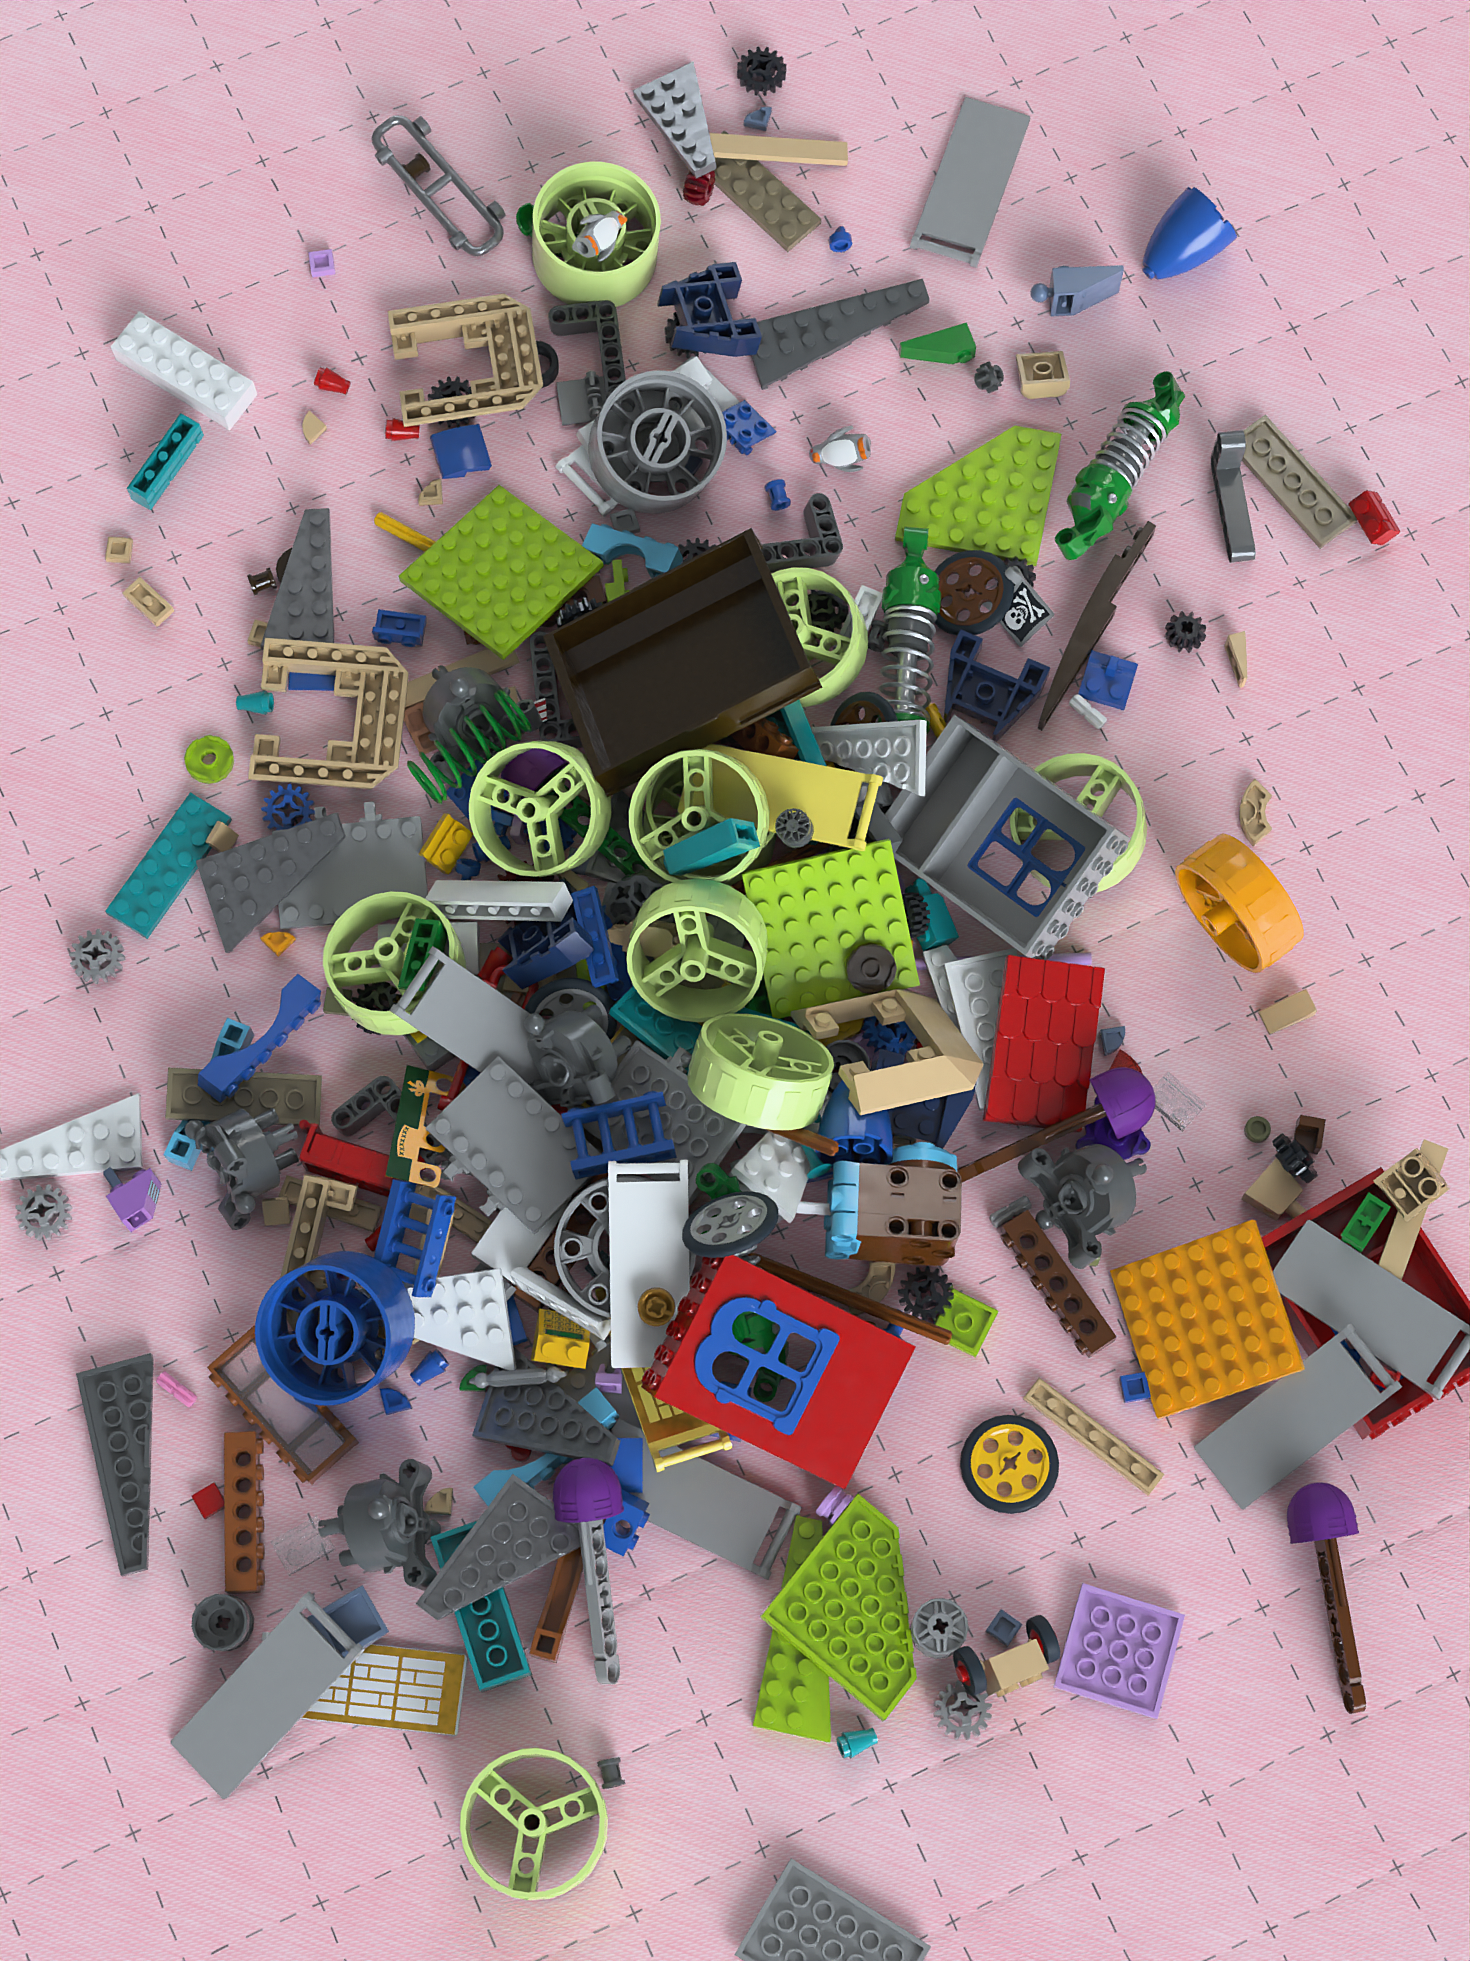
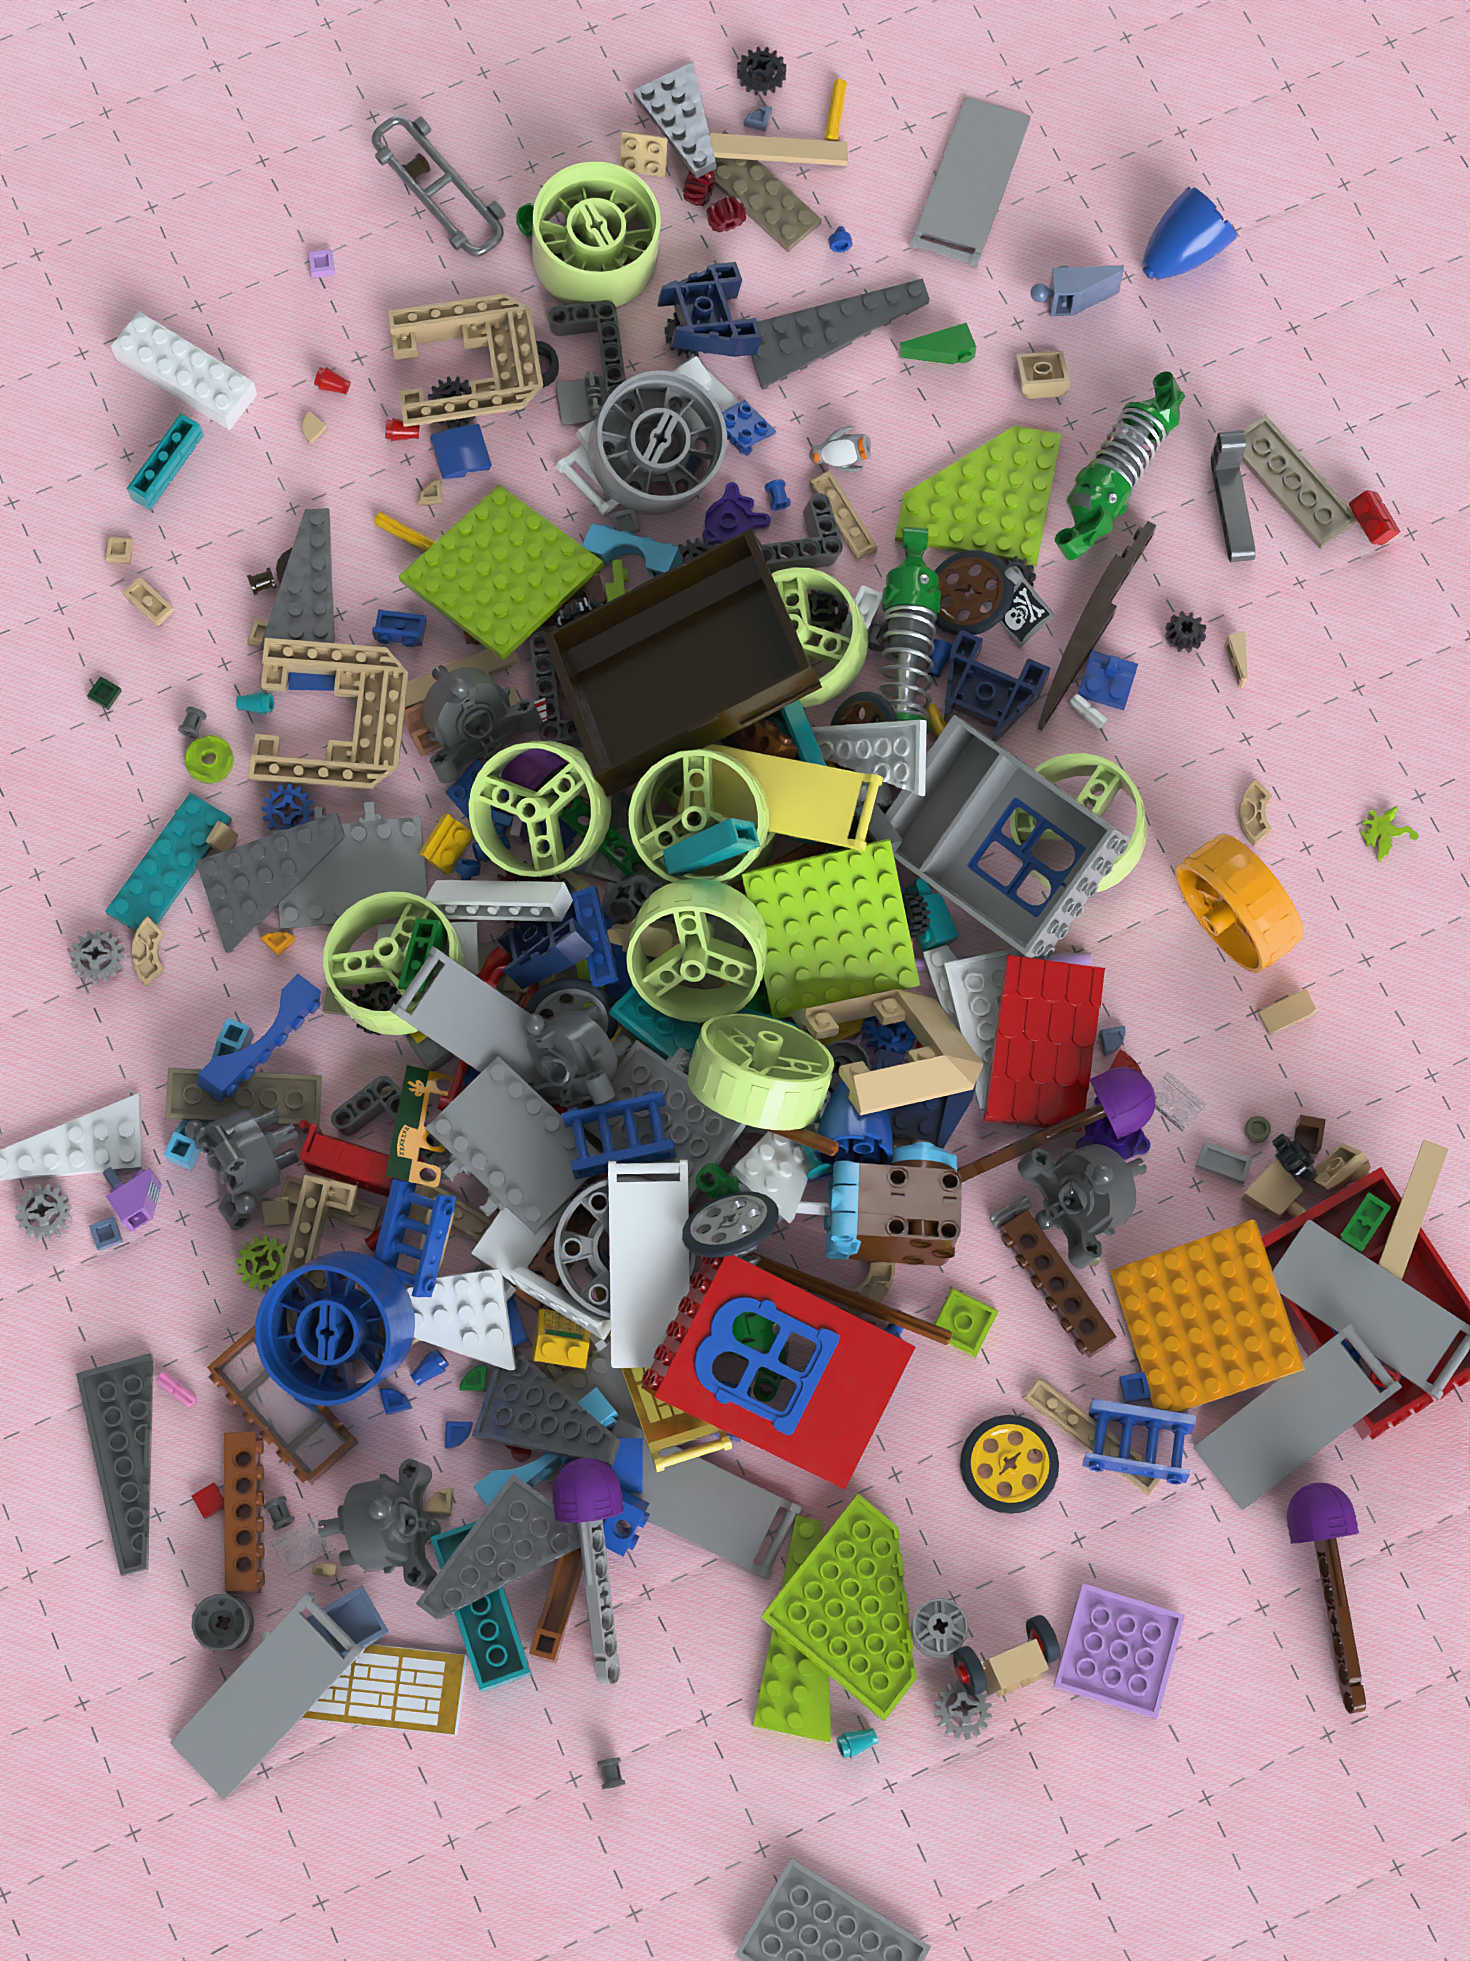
(104, 693): none -> dark green tile
(106, 1234): none -> sand blue tile
(145, 952): none -> tan tile
(192, 722): none -> dark grey bush
(259, 1272): none -> lime gear
(282, 1517): none -> dark grey bush
(324, 1569): none -> tan tile
(452, 762): green piece -> none
(457, 1433): none -> blue tile
(488, 1785): yellowish green wheel -> none
(518, 1377): light grey wheel -> none
(599, 234): animal -> none
(608, 1382): lavender tile -> none
(644, 153): none -> tan hinge
(656, 1306): pearl gold wheel -> none
(726, 214): none -> dark red gear
(732, 516): none -> dark purple tile
(794, 828): dark grey wheel -> none
(834, 1504): lavender wheel -> none
(835, 110): none -> yellow axle
(847, 520): none -> tan tile
(871, 968): dark brown tile -> none
(936, 1299): black gear -> none
(939, 656): none -> blue cone
(989, 377): dark grey gear -> none
(1003, 1627): sand blue tile -> none
(1154, 1420): none -> blue fence
(1224, 1162): none -> light grey tile
(1341, 1167): none -> tan slope
(1383, 827): none -> lime piece
(1412, 1184): tan slope -> none

